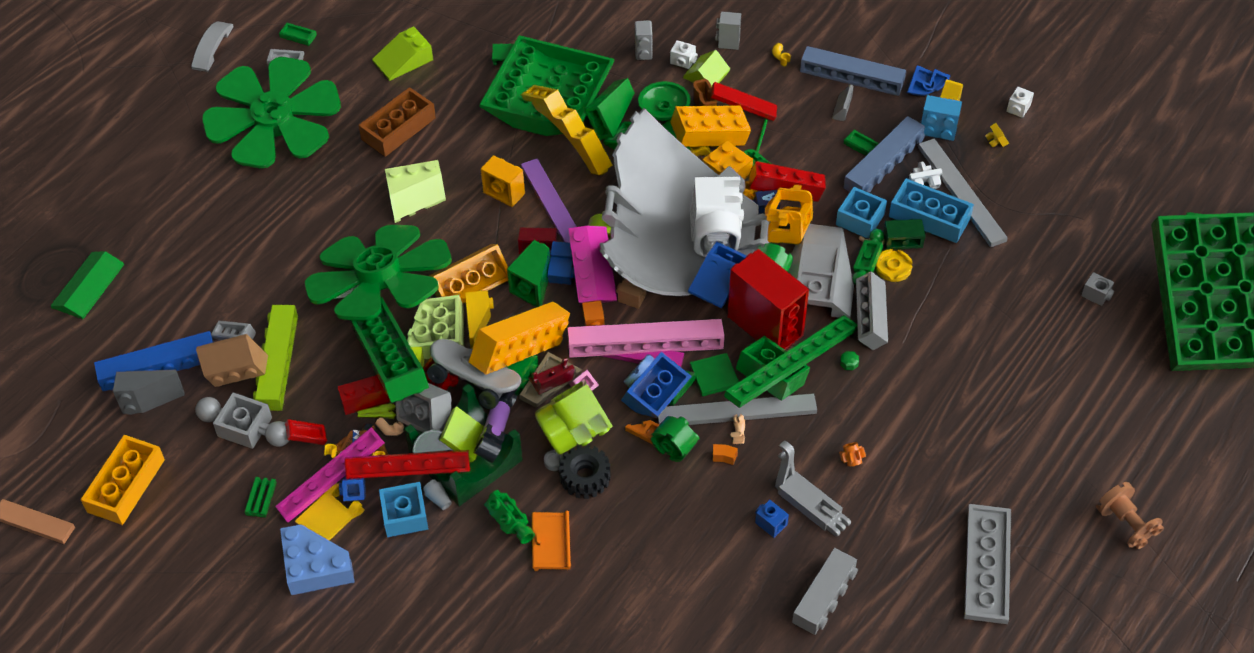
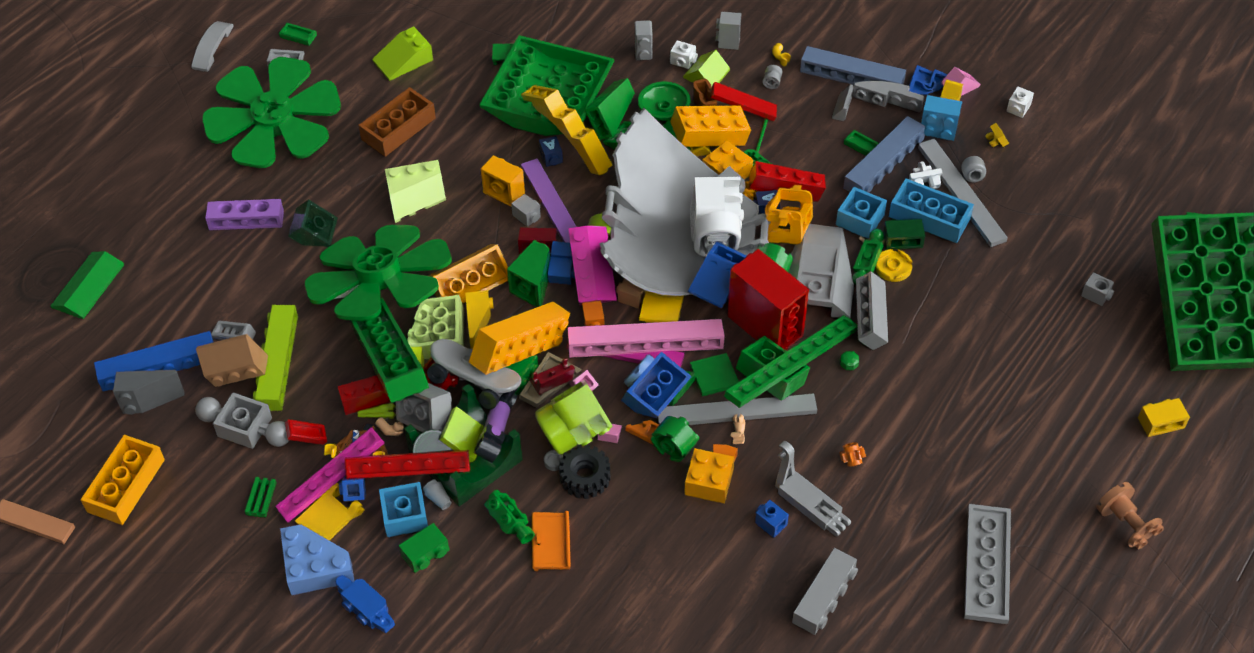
(244, 214): none -> medium lavender brick
(312, 225): none -> clear green slope
(365, 603): none -> blue hinge
(423, 547): none -> green brick
(526, 210): none -> light grey brick
(551, 151): none -> dark blue brick
(612, 435): none -> bright pink slope
(660, 308): none -> yellow slope
(709, 475): none -> light orange brick
(772, 76): none -> light grey wheel
(888, 92): none -> light grey slope
(964, 78): none -> bright pink slope
(973, 169): none -> light grey head
(1163, 417): none -> yellow brick

